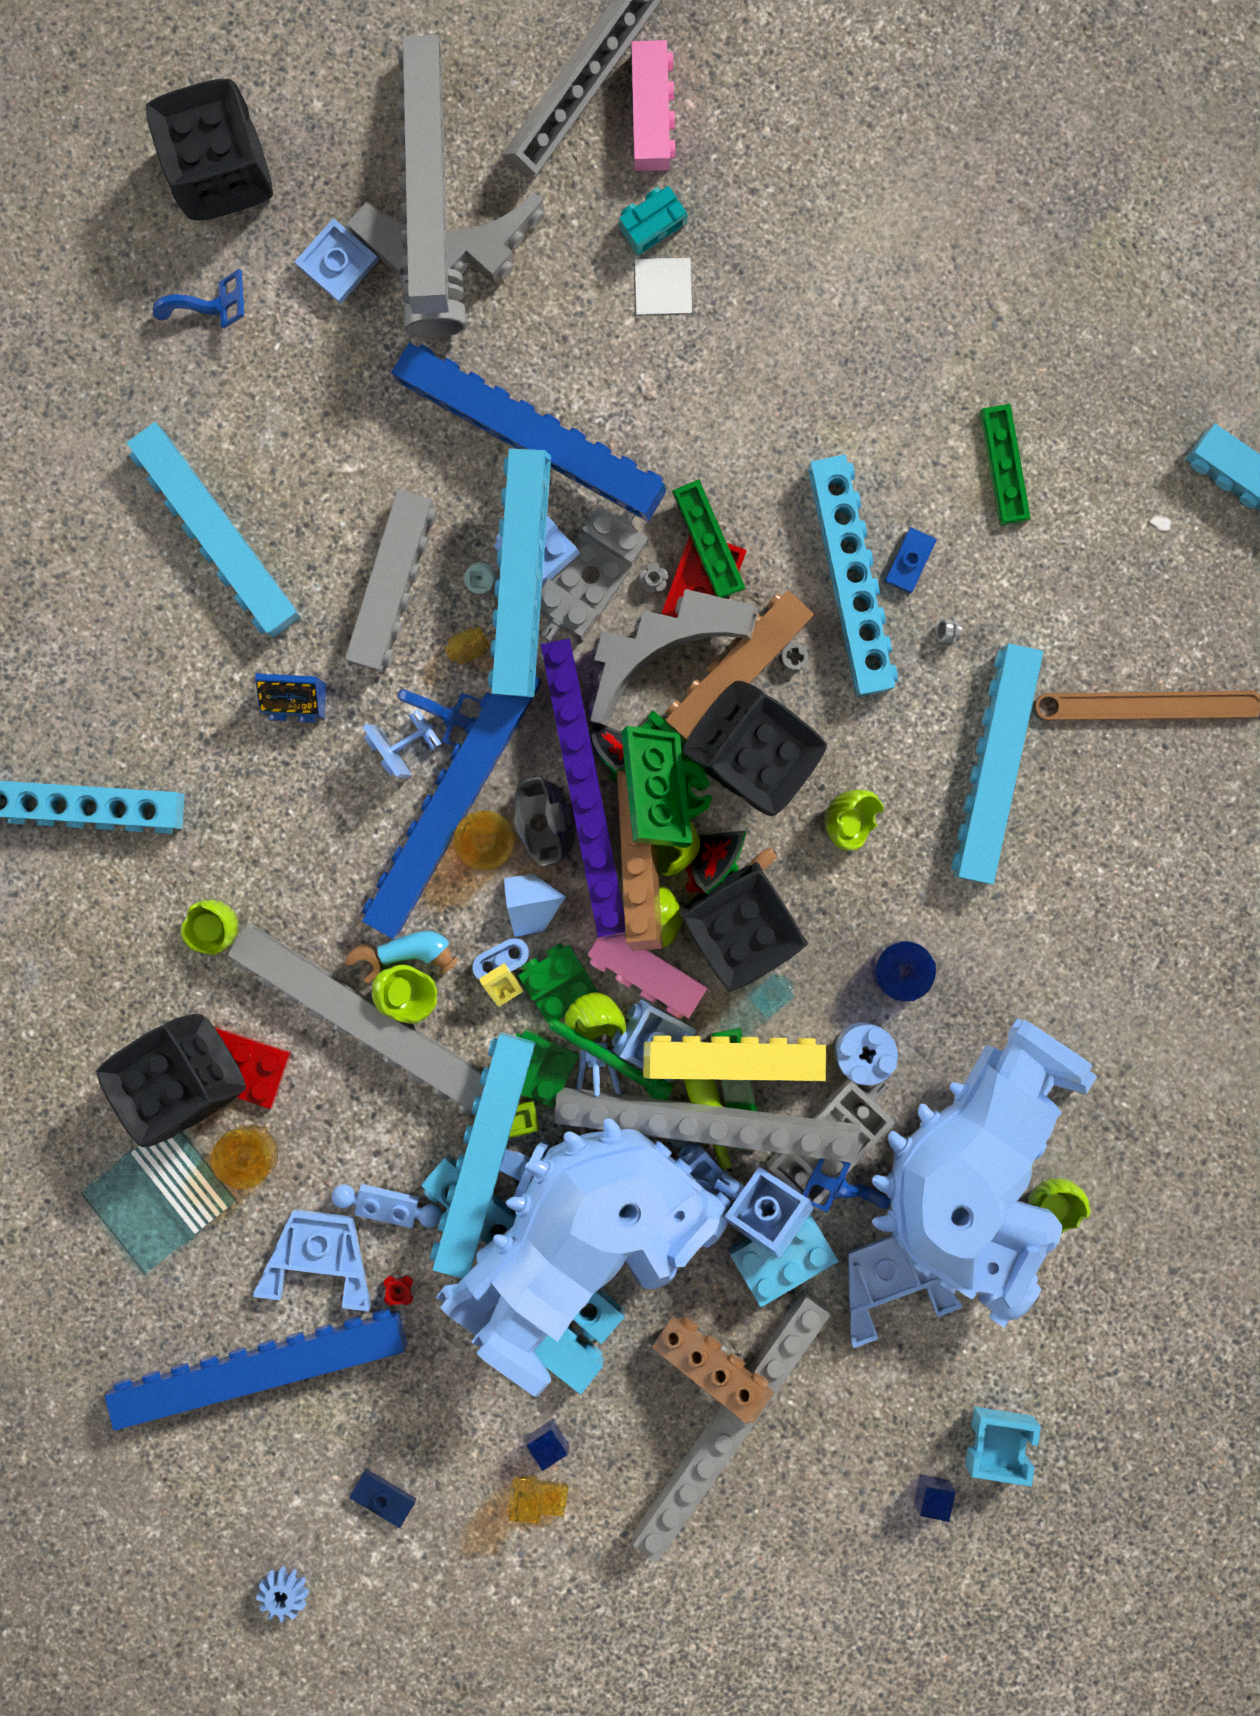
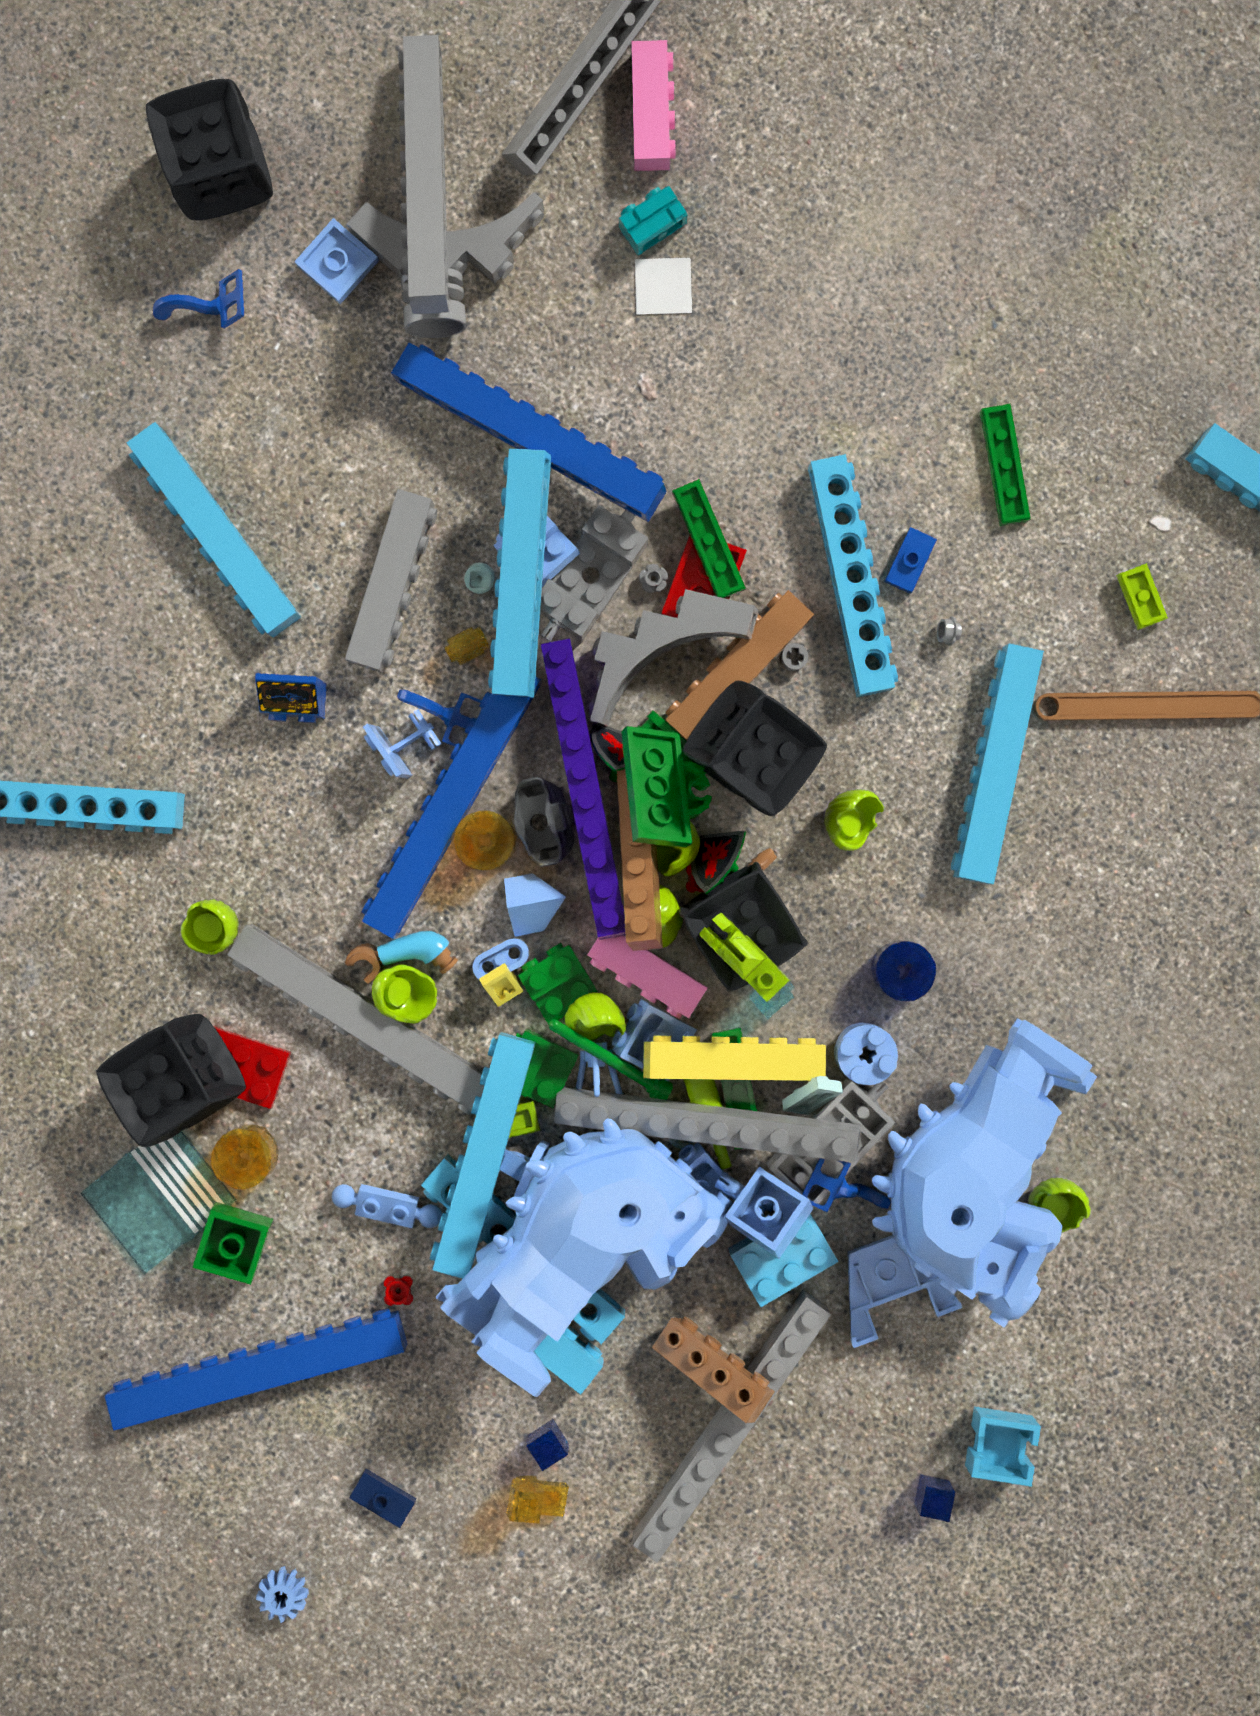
(232, 1243): none -> green brick
(318, 1245): light blue wing -> none
(745, 958): none -> lime plate
(812, 1095): none -> light aqua plate
(1142, 596): none -> lime plate

